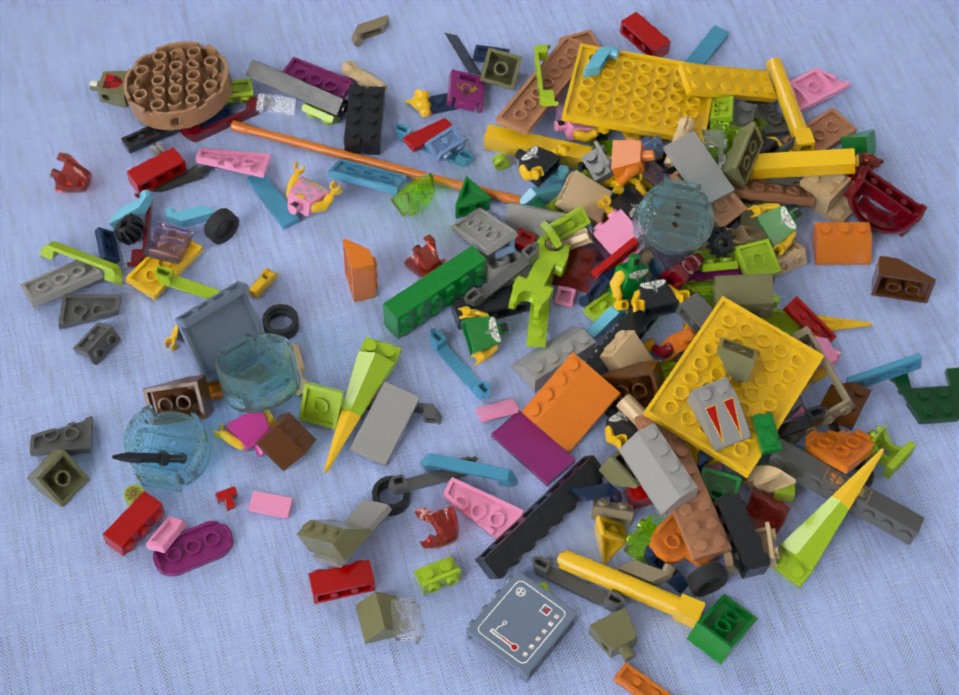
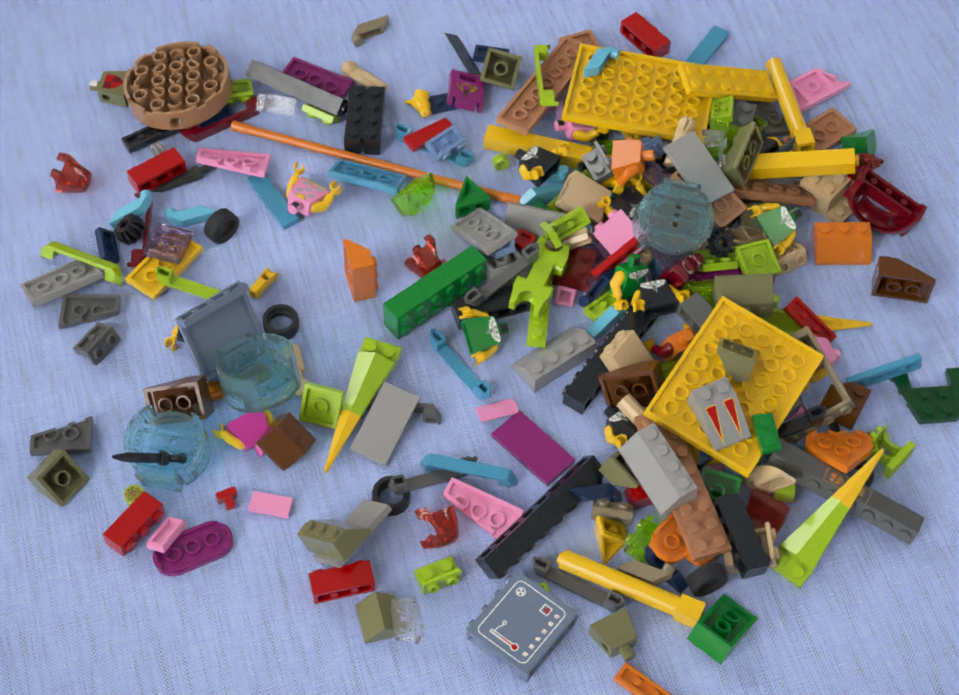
(571, 402): orange slope -> none

